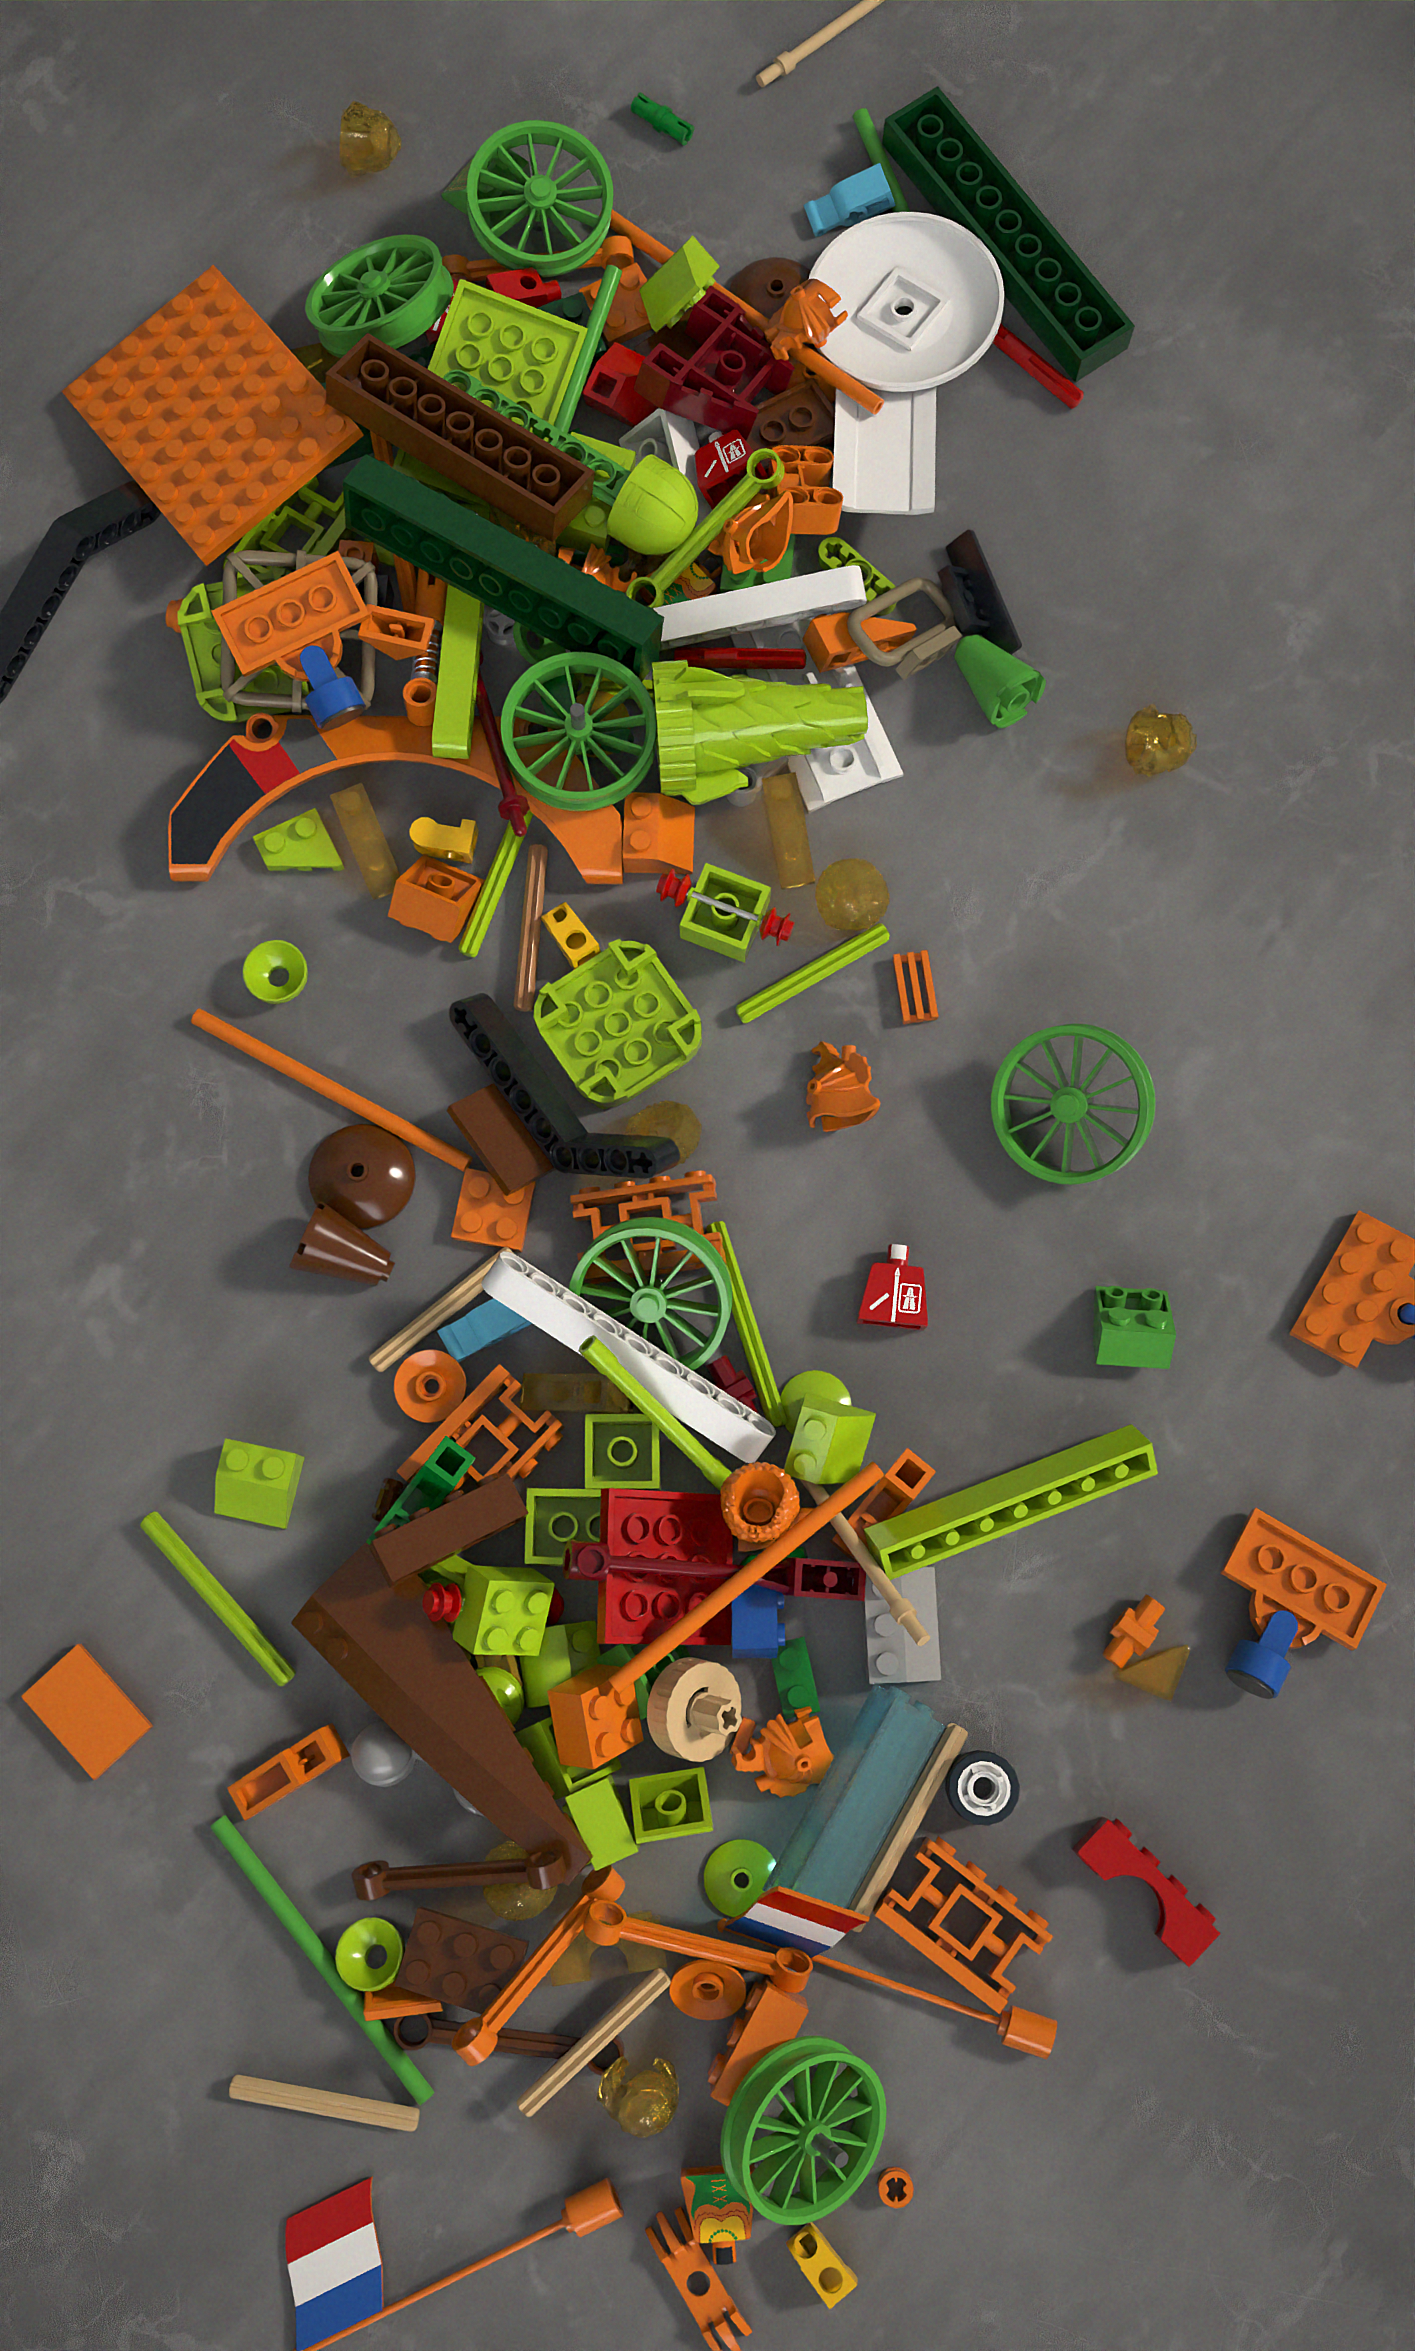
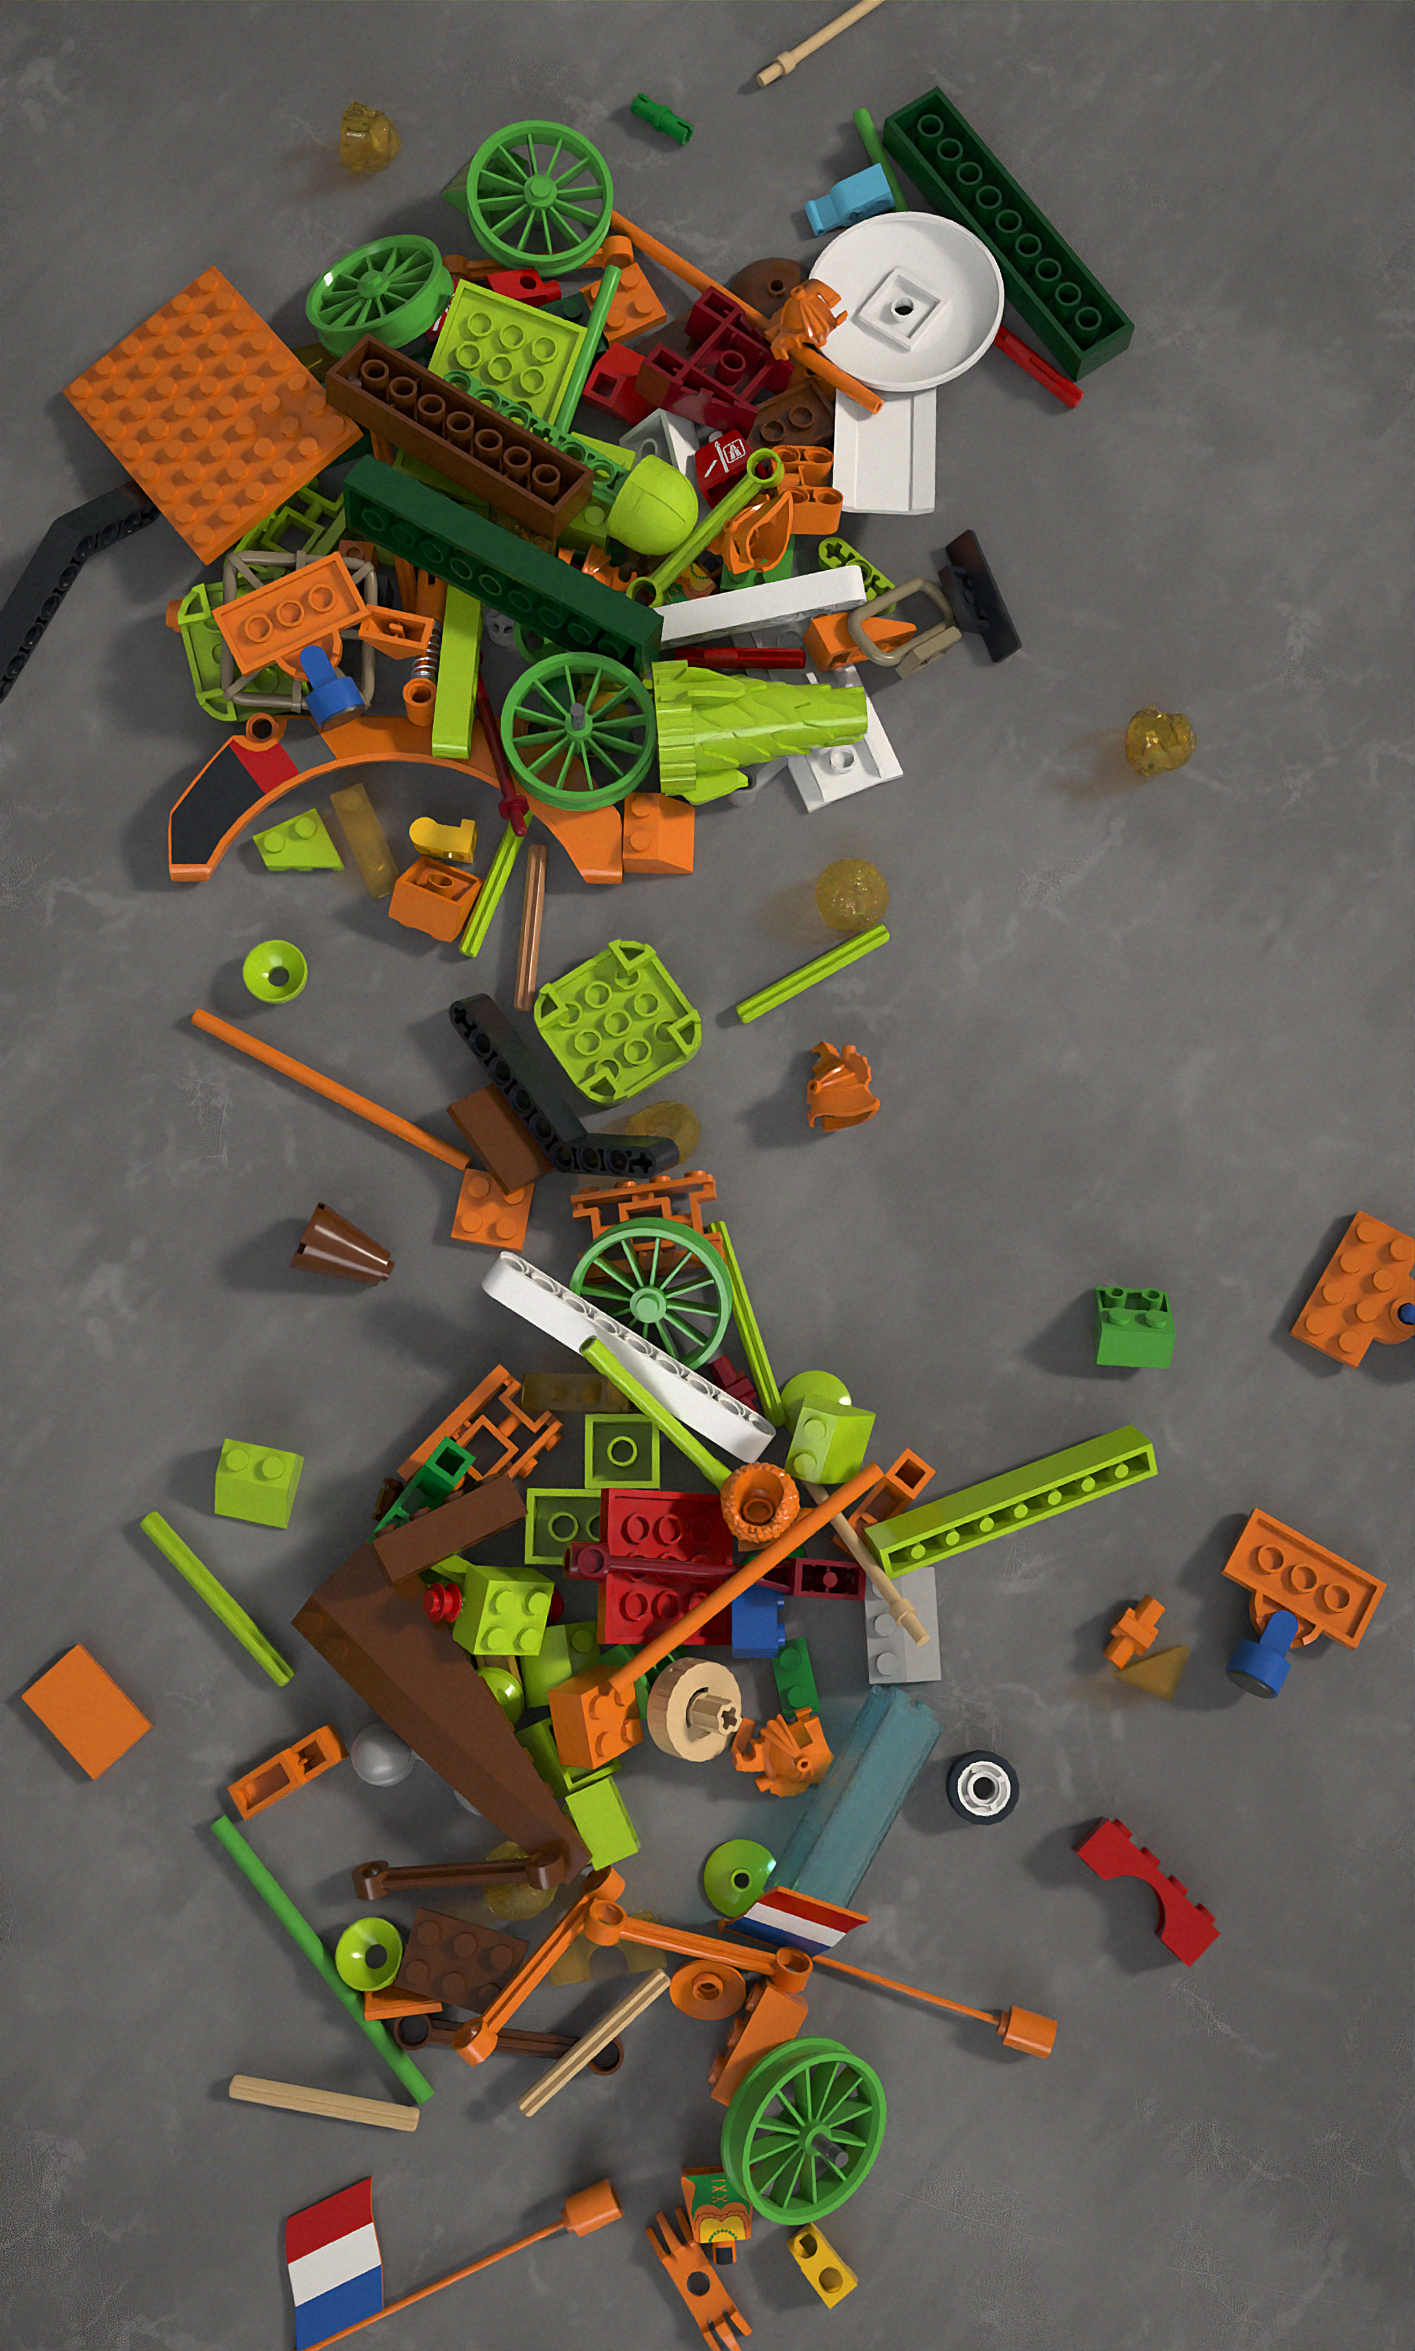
(382, 1188): reddish brown dish -> none
(412, 1383): orange dish -> none
(432, 1317): tan axle -> none
(481, 1329): medium azure piece -> none
(570, 935): yellow leg -> none
(643, 2103): clear yellow helmet -> none
(670, 1805): lime slope -> none
(678, 284): lime slope -> none
(724, 911): lime brick -> none
(787, 830): clear yellow slope -> none
(895, 1293): red torso -> none
(907, 2185): orange bush -> none
(908, 1821): tan axle -> none
(911, 958): orange tile -> none
(946, 1946): orange fence -> none
(998, 680): bright green cone -> none
(1072, 1103): bright green wheel -> none

